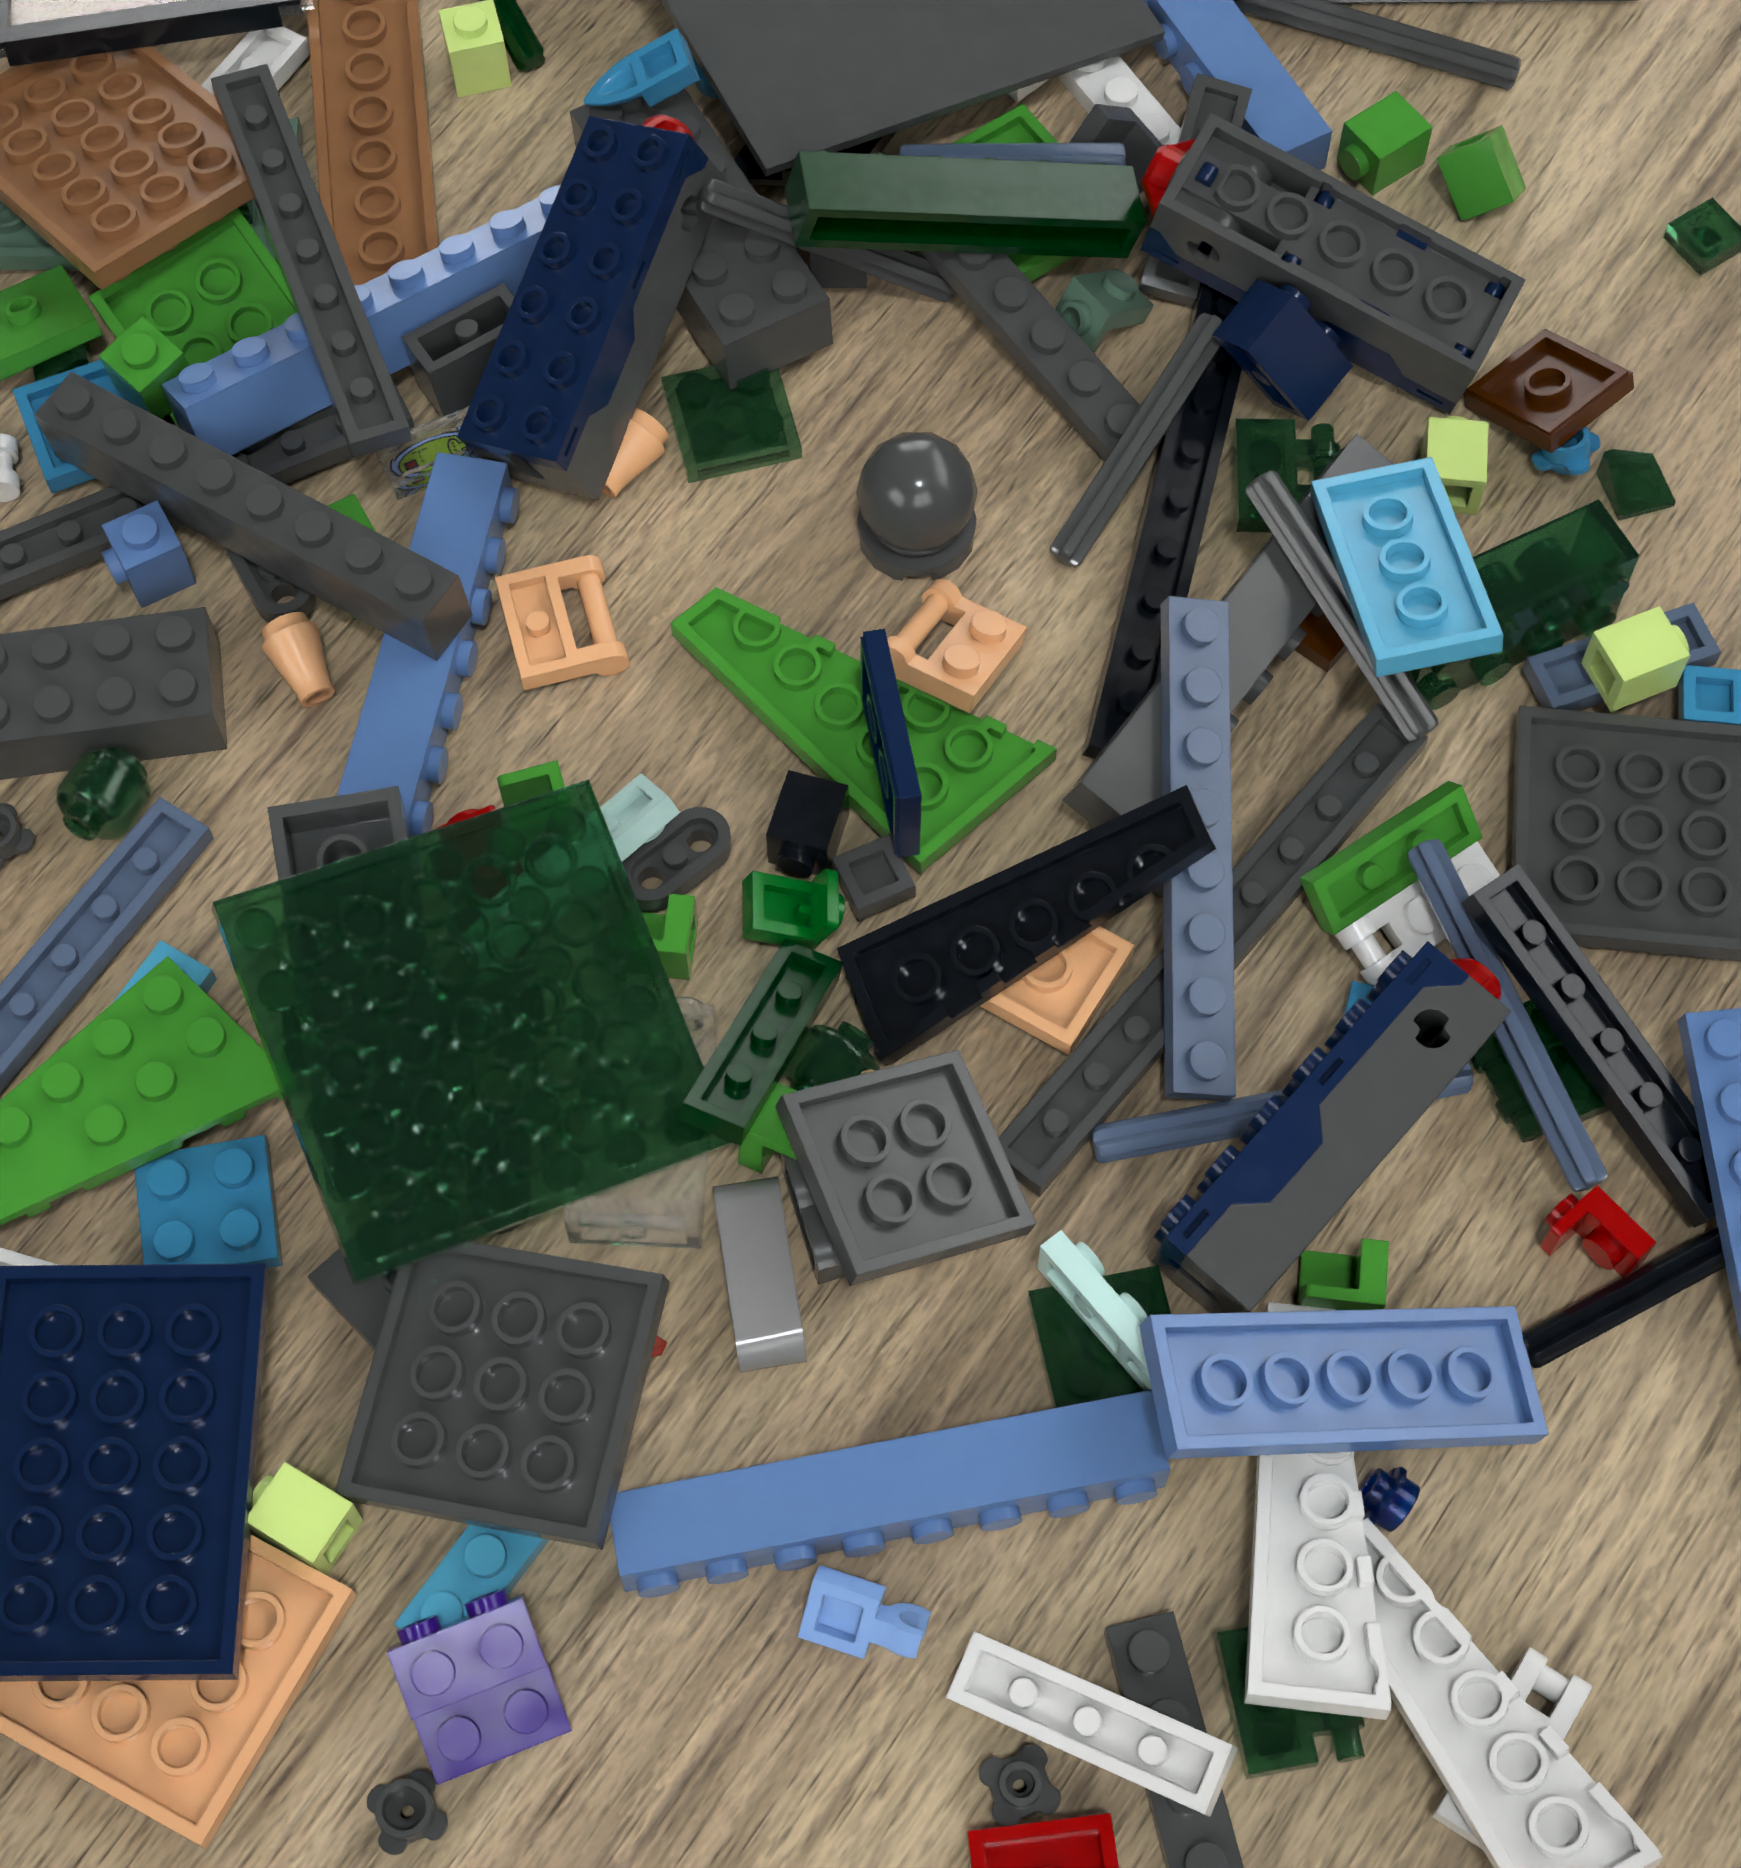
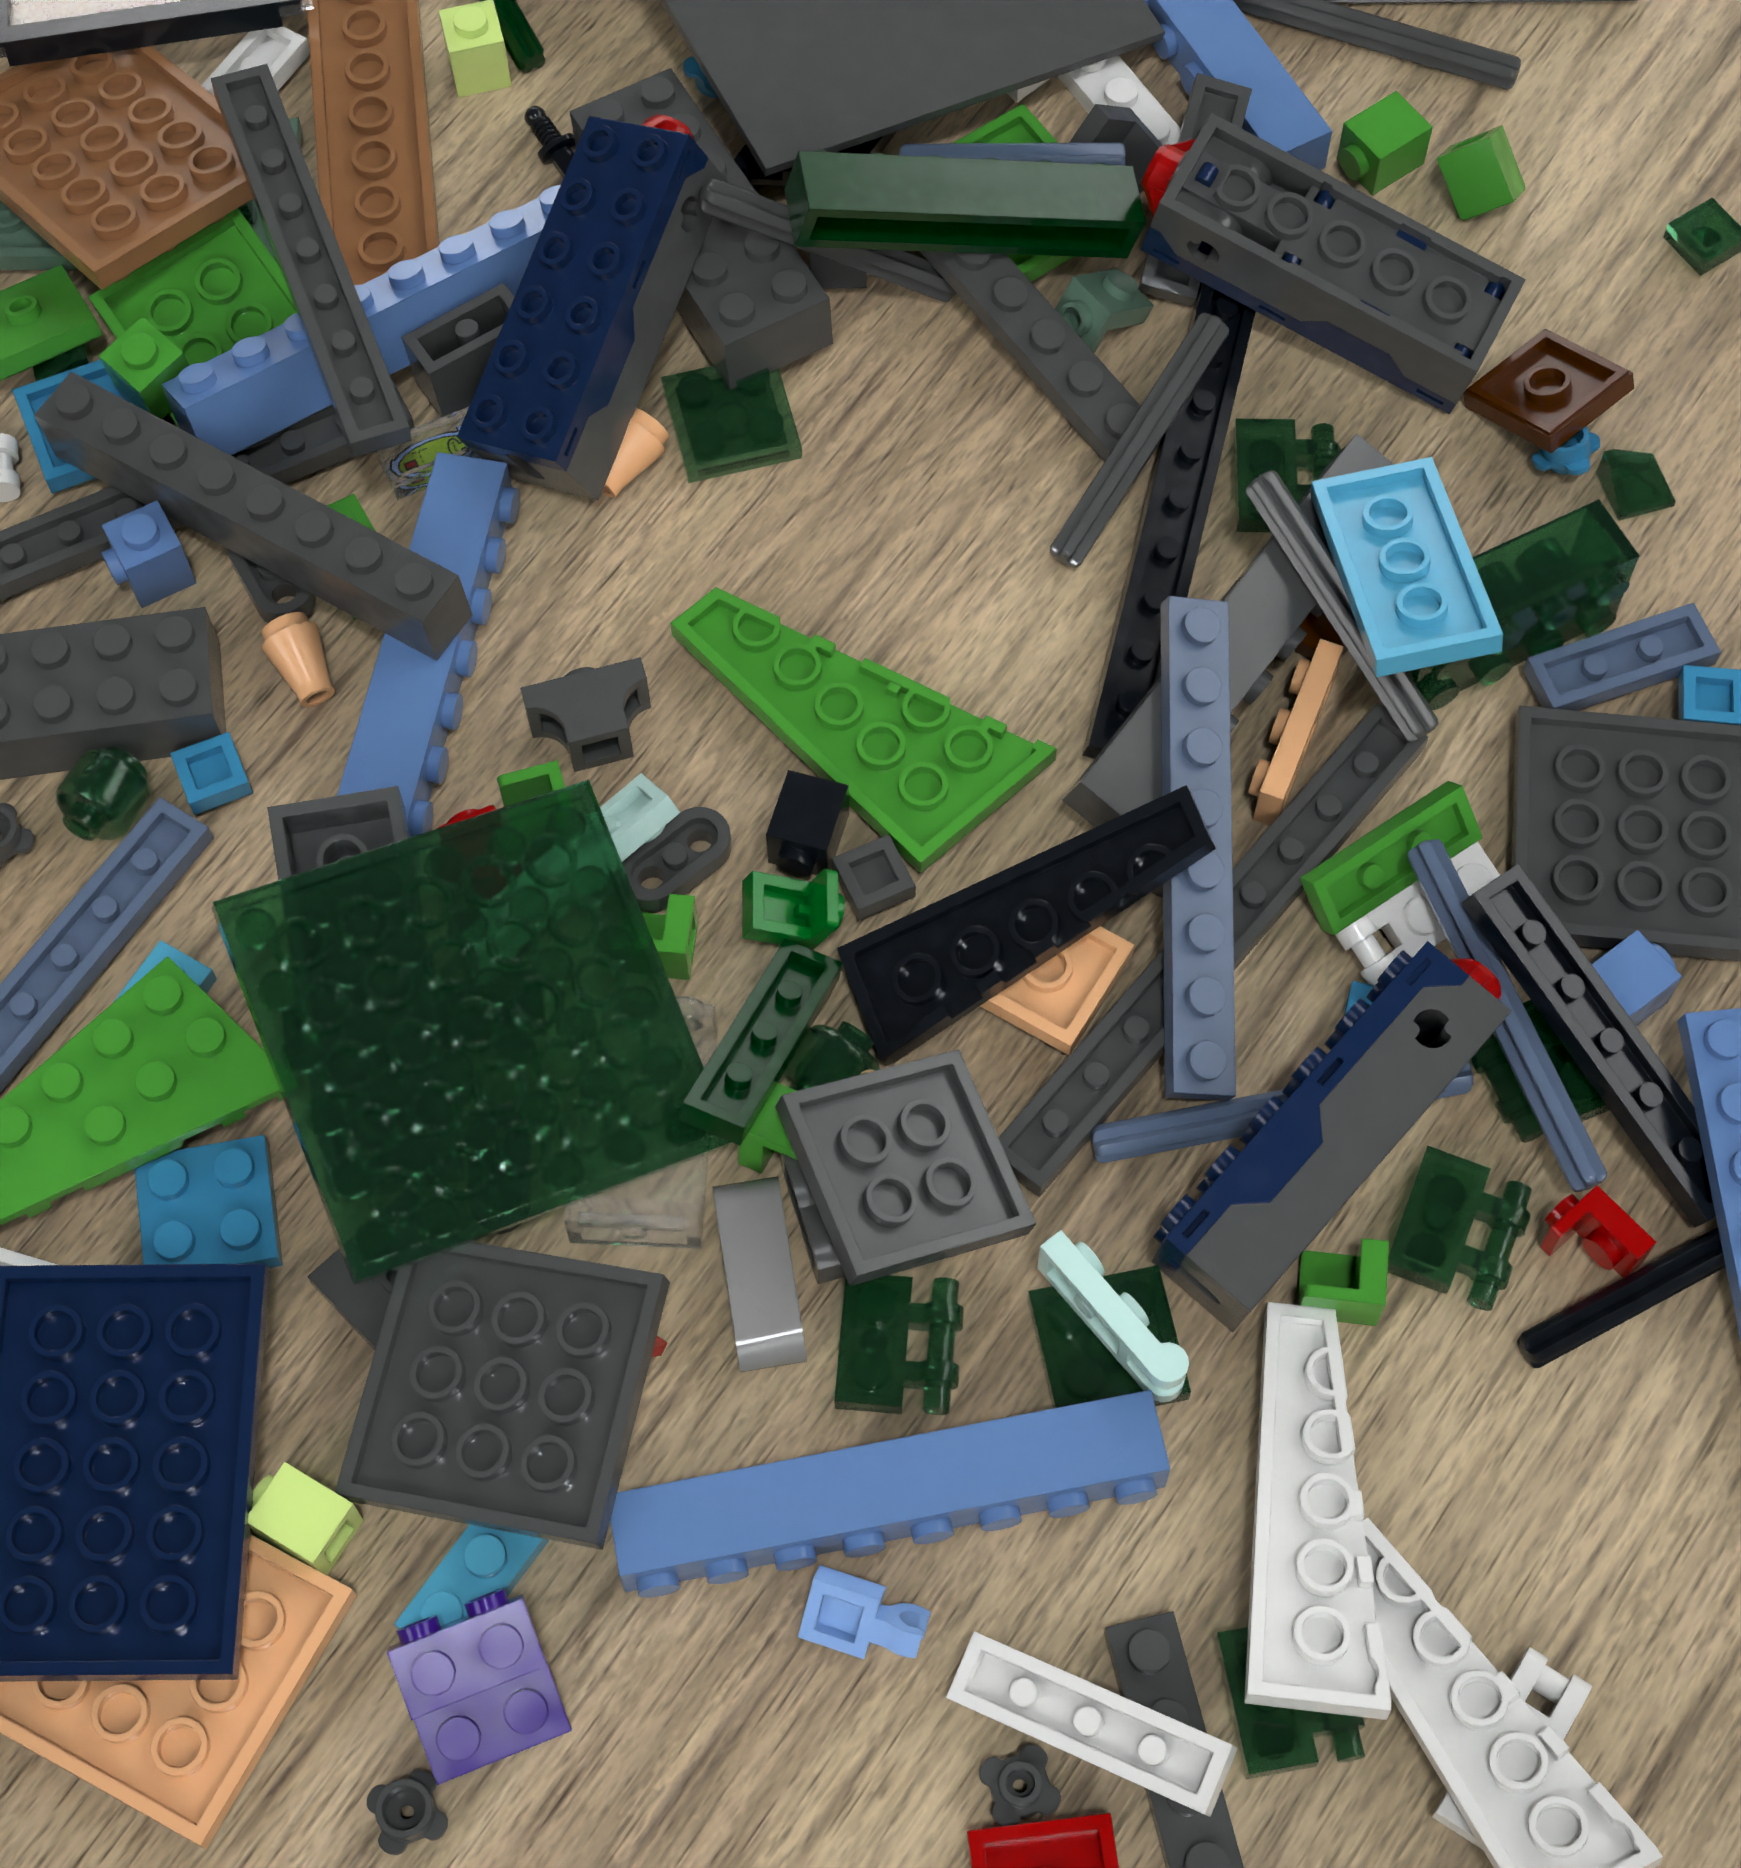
(211, 773): none -> dark azure plate
(541, 626): light nougat plate -> none
(556, 147): none -> black piece
(590, 711): none -> dark grey brick
(650, 72): dark azure plate -> none
(875, 1345): none -> clear green plate
(890, 743): dark blue tile -> none
(916, 506): dark grey tile -> none
(966, 658): light nougat plate -> none
(1284, 348): dark blue brick -> none
(1294, 731): none -> light nougat plate
(1340, 1381): medium blue plate -> none
(1389, 1497): clear blue plate -> none
(1438, 1221): none -> clear green plate
(1460, 457): yellowish green brick -> none
(1636, 658): yellowish green brick -> none
(1639, 976): none -> medium blue brick

